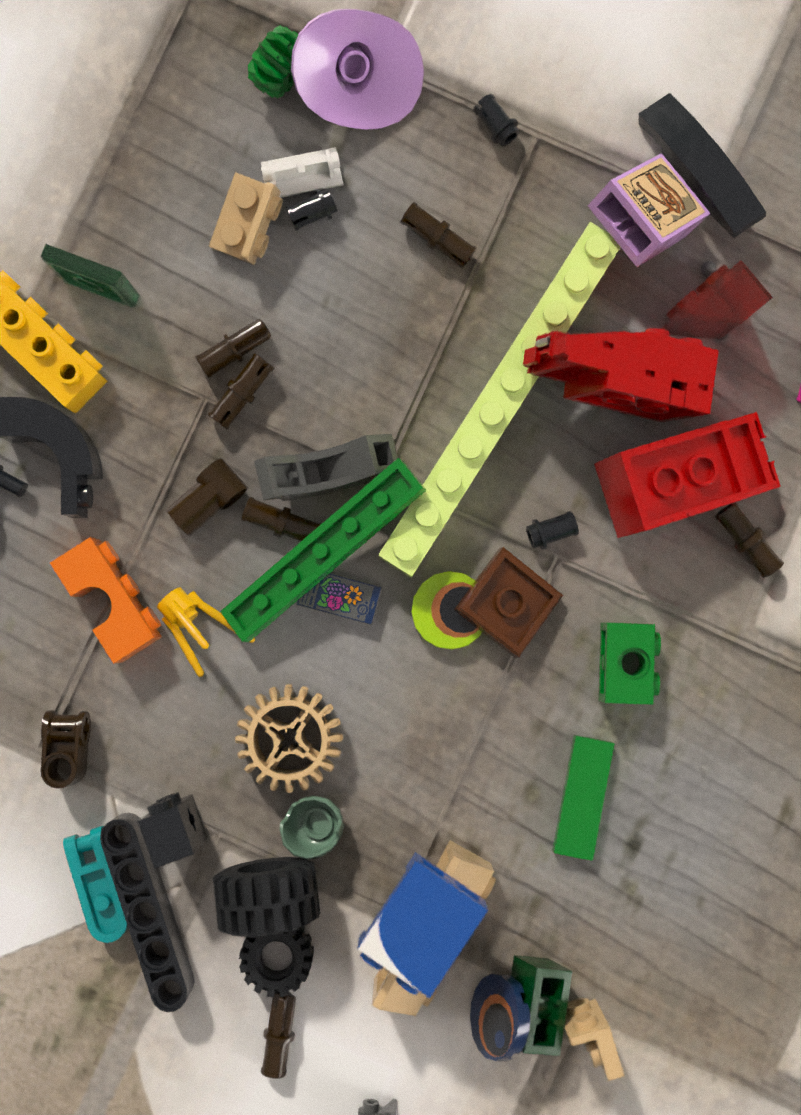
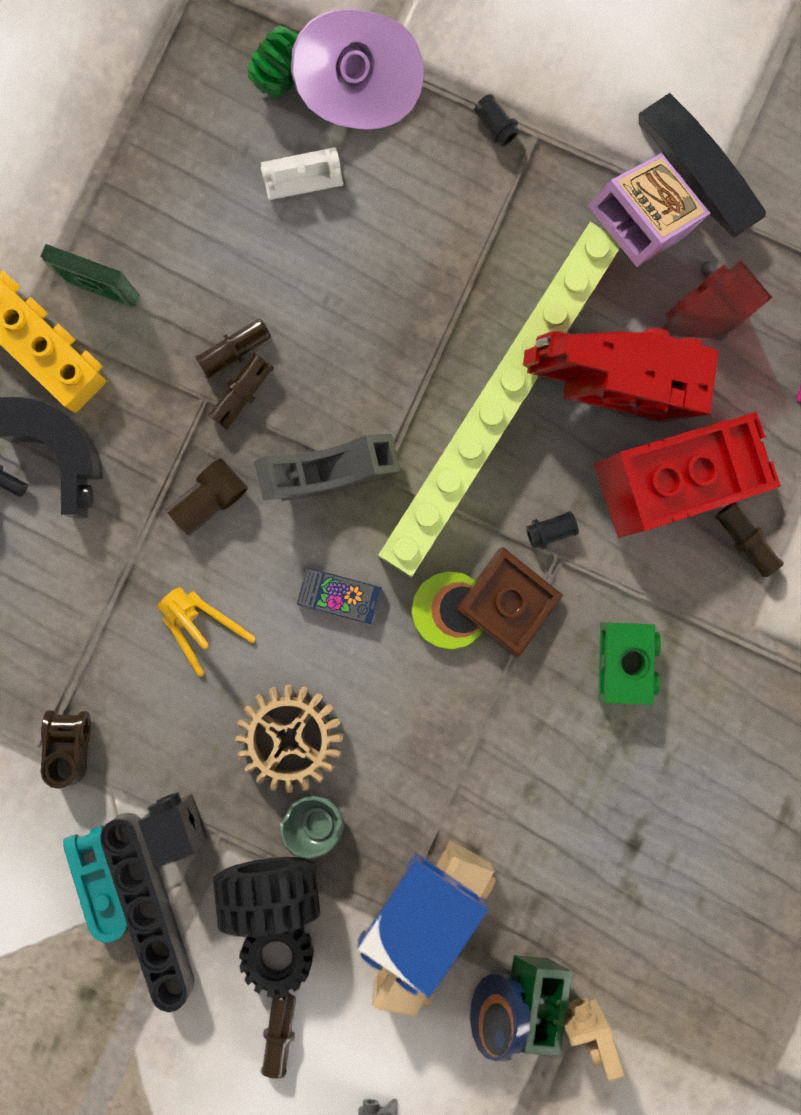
(129, 624): orange arch -> none
(246, 218): tan bracket -> none
(278, 520): dark brown pin -> none
(312, 209): black pin -> none
(323, 550): green plate -> none
(438, 235): dark brown pin -> none
(583, 797): green tile -> none

